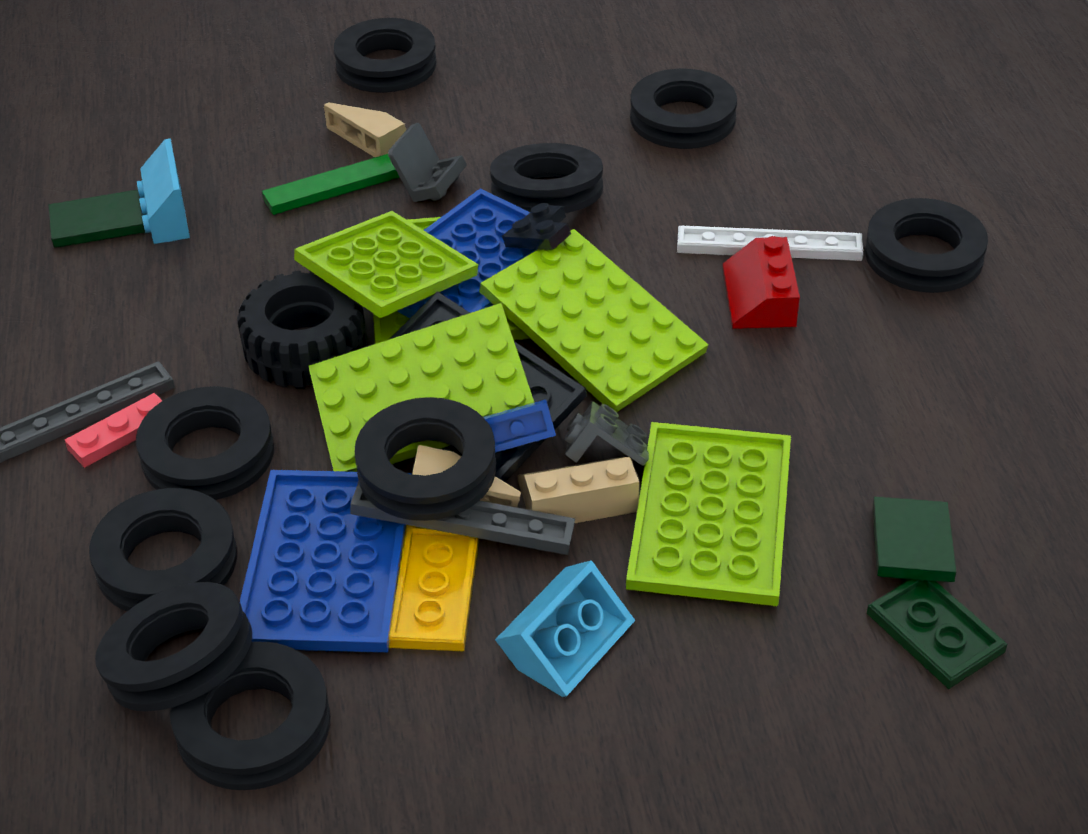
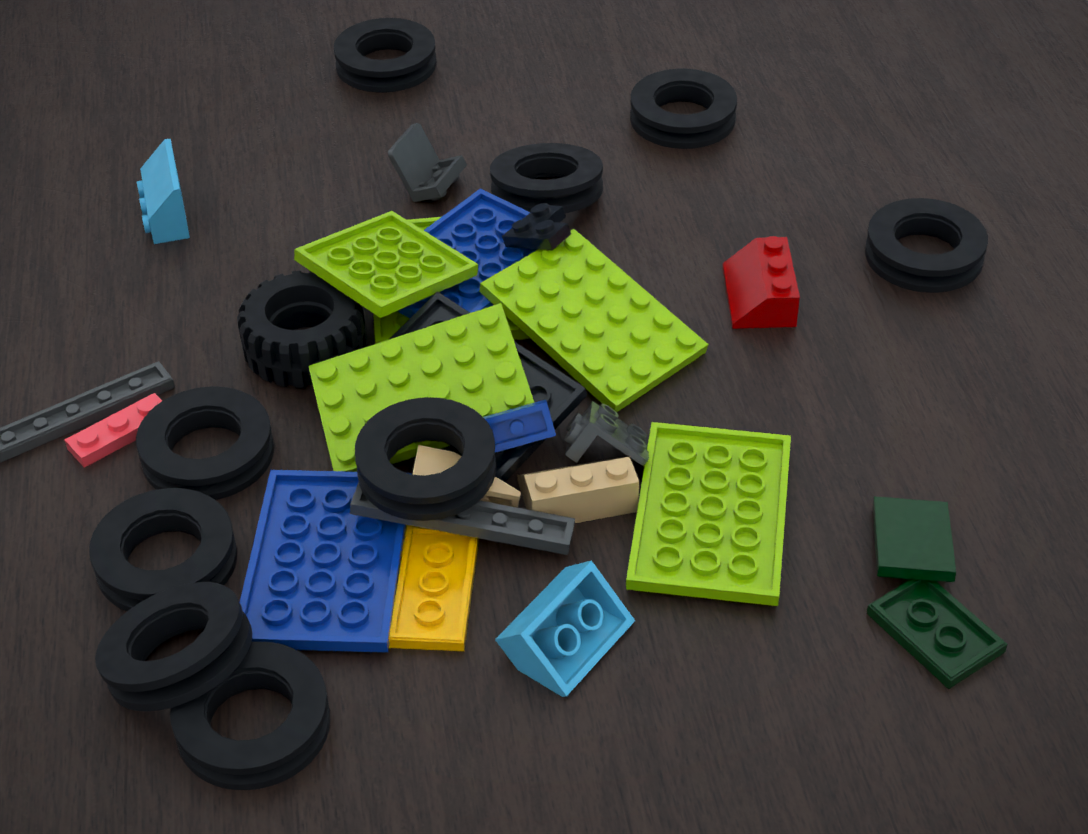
(95, 218): dark green tile -> none
(329, 184): green tile -> none
(365, 128): tan slope -> none
(801, 243): white tile -> none

